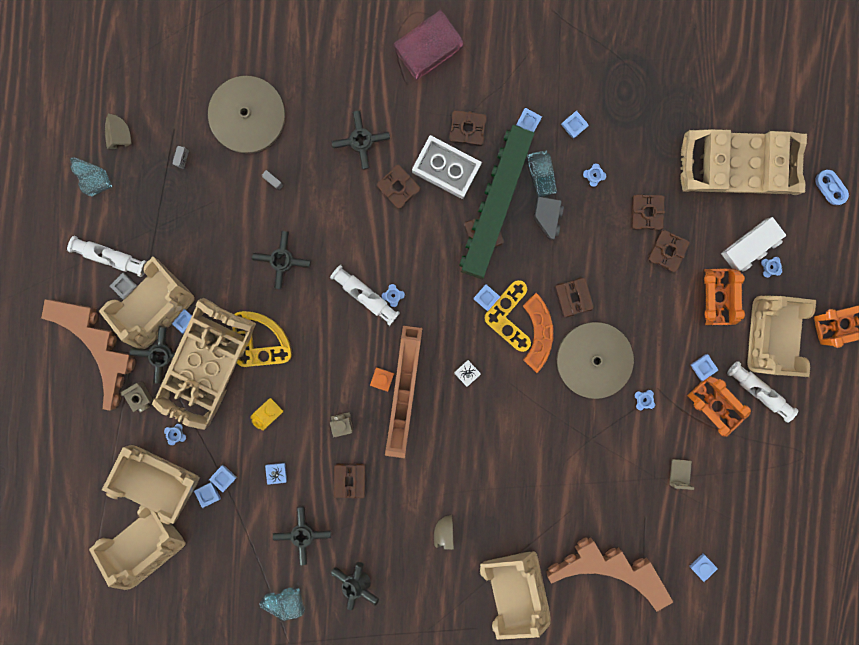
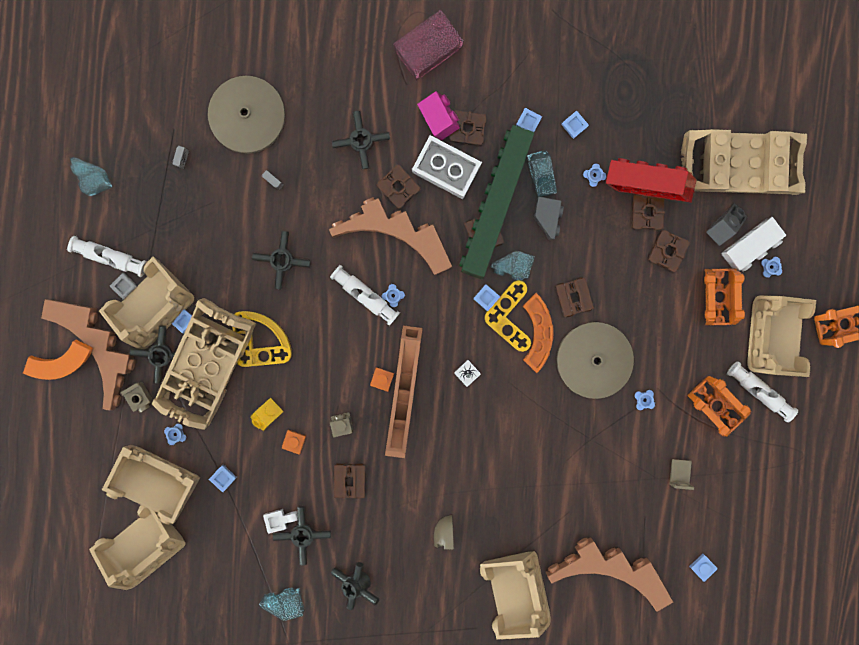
(60, 367): none -> orange tile
(116, 132): dark tan brick -> none
(207, 494): light blue plate -> none
(276, 473): light blue tile -> none
(278, 521): none -> white plate
(293, 442): none -> orange plate
(374, 219): none -> nougat arch
(439, 115): none -> dark pink brick
(516, 264): none -> clear light blue slope
(651, 180): none -> red brick
(704, 367): light blue plate -> none
(727, 224): none -> dark grey slope
(832, 186): light blue plate -> none

